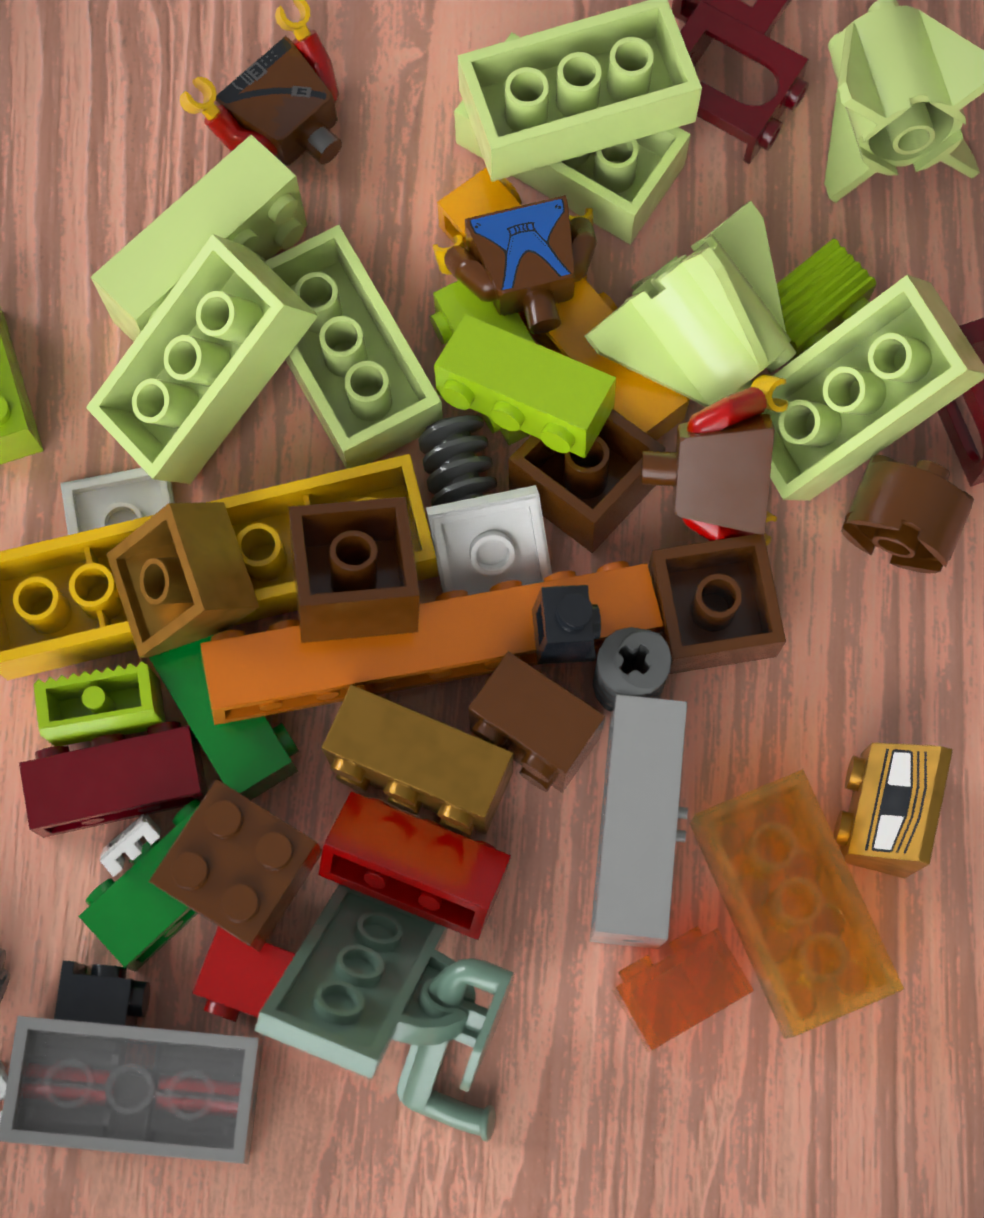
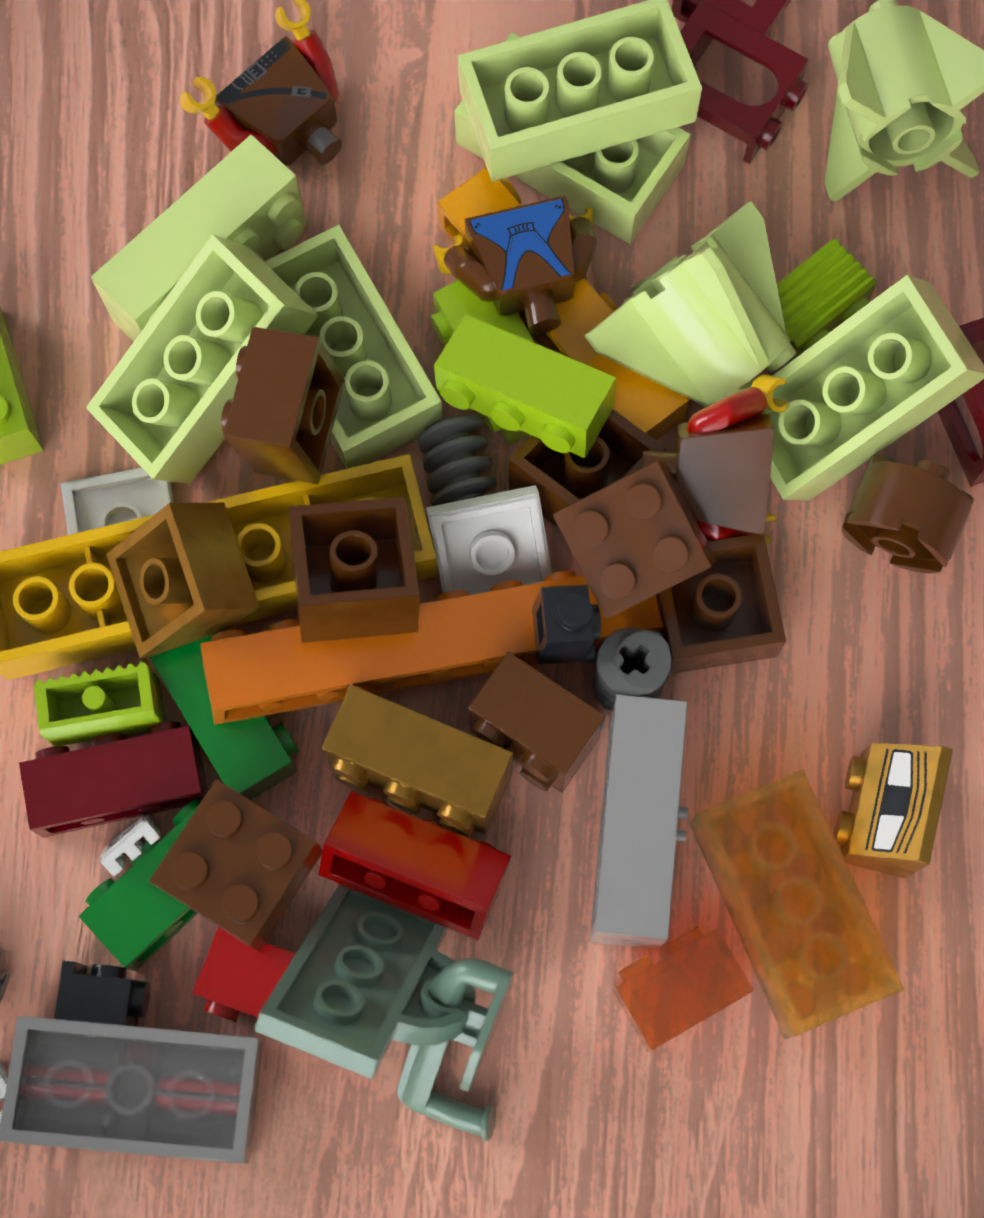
(283, 404): none -> reddish brown brick
(635, 538): none -> reddish brown brick

